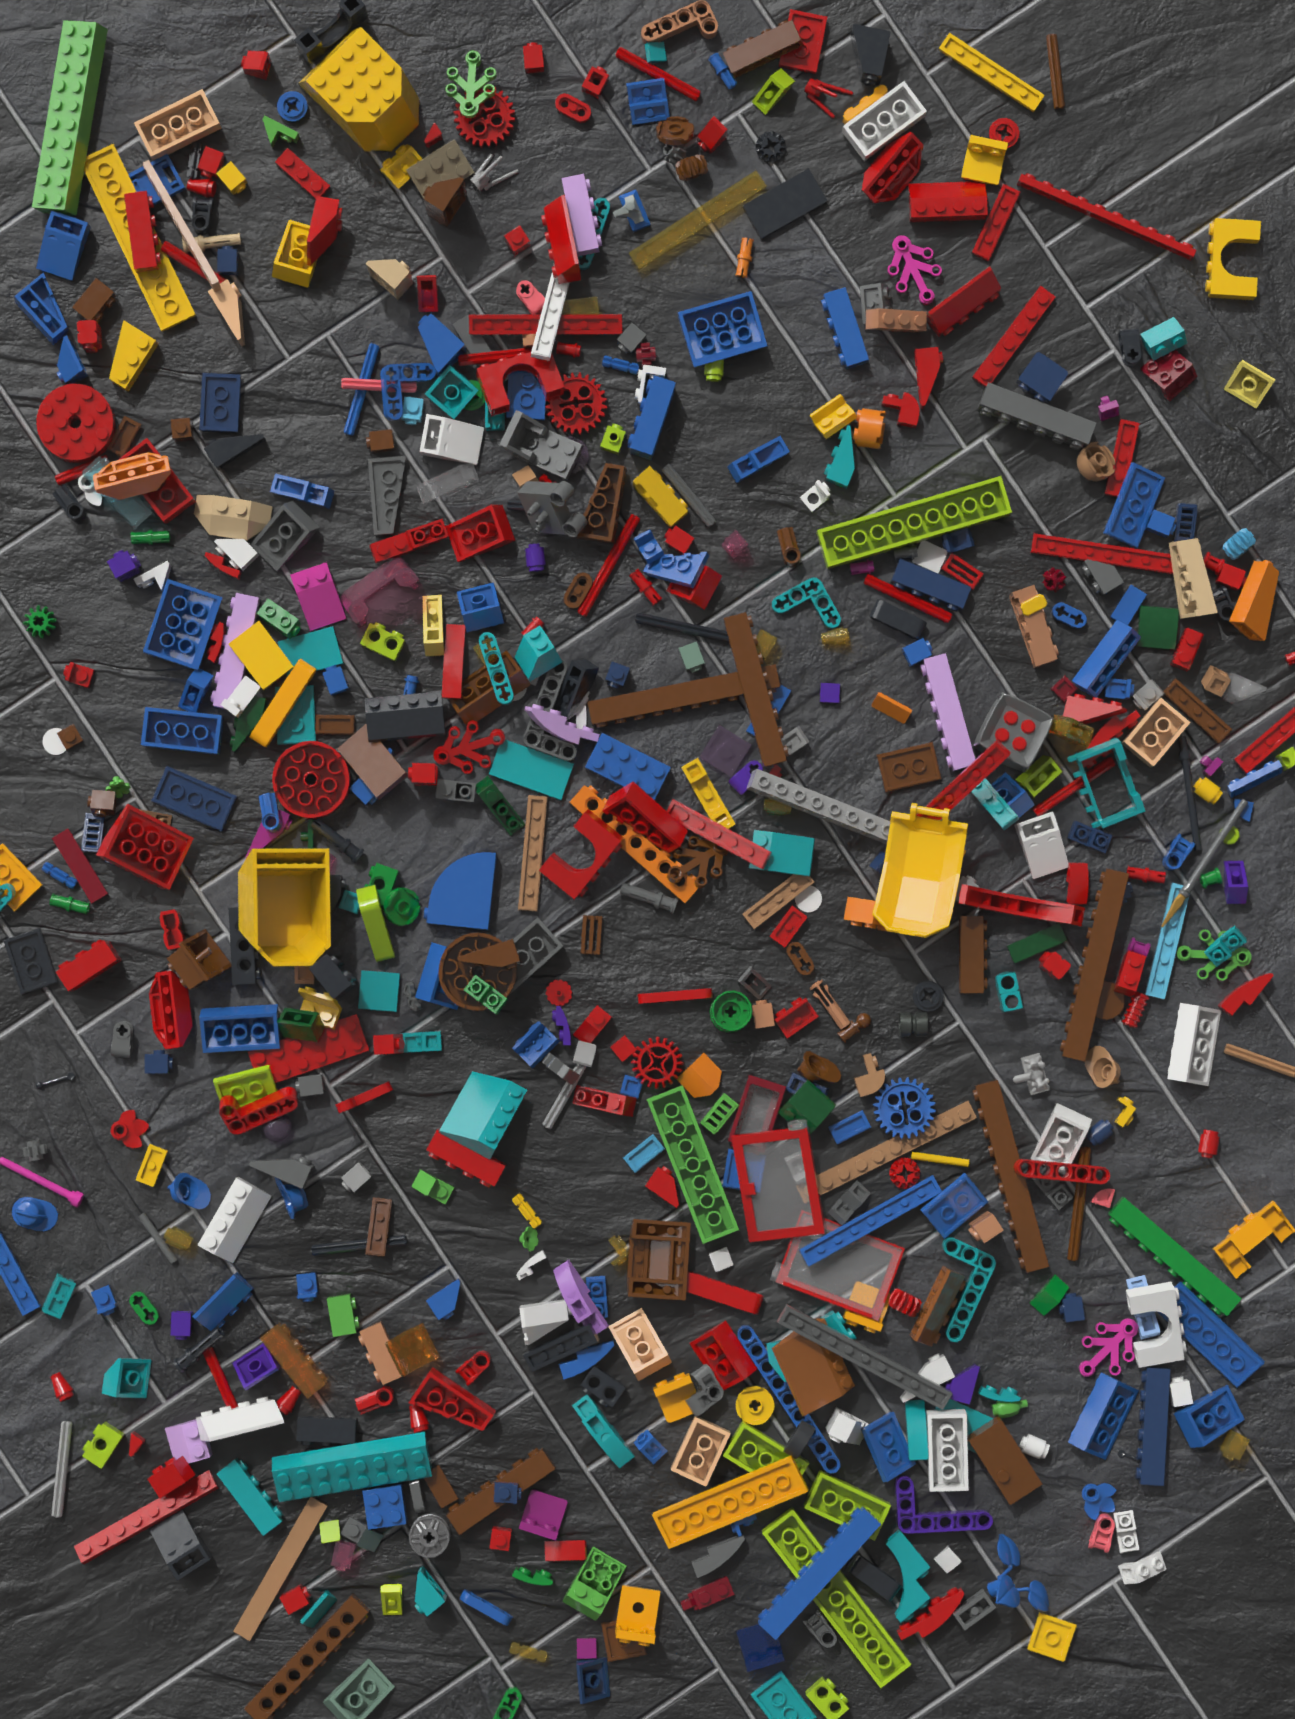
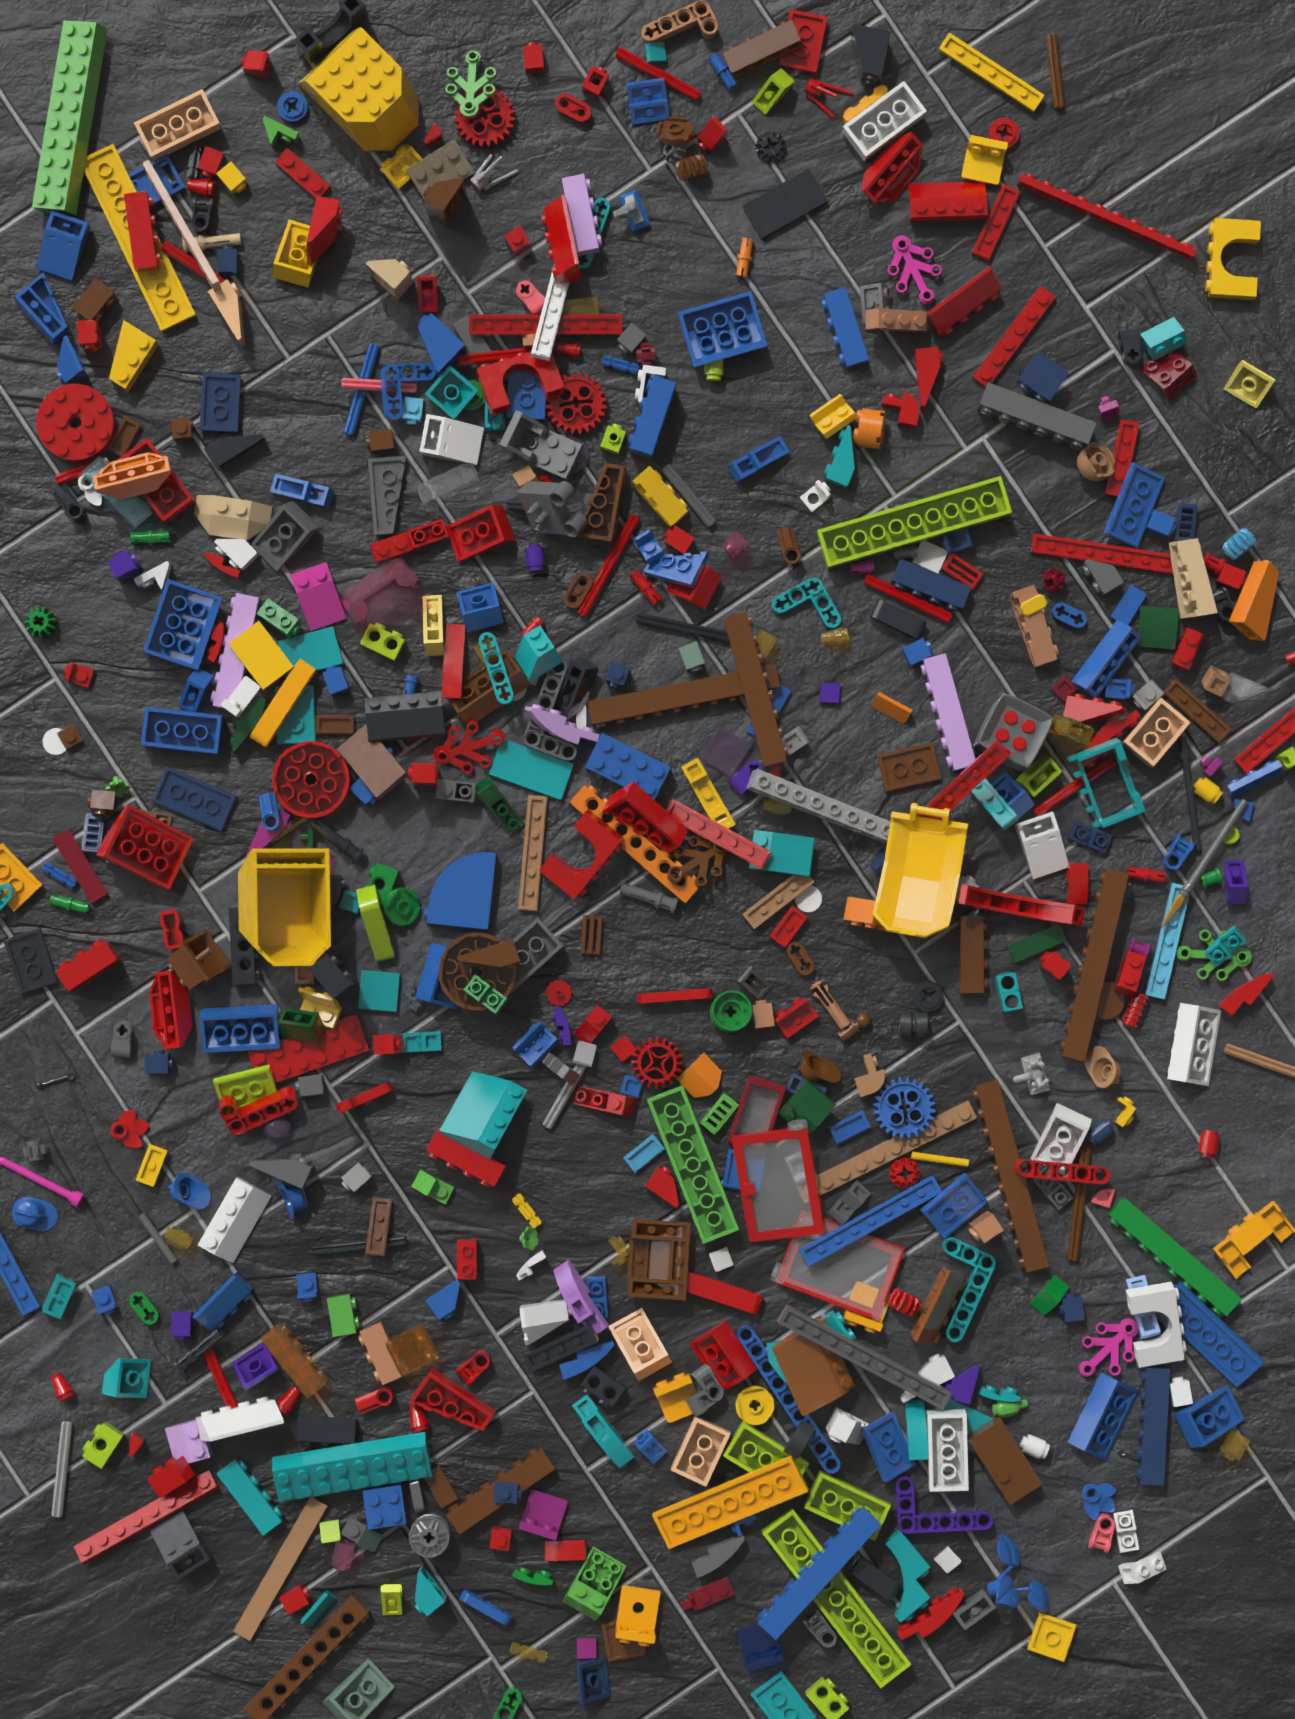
(467, 1259): none -> red brick
(697, 220): clear yellow plate -> none

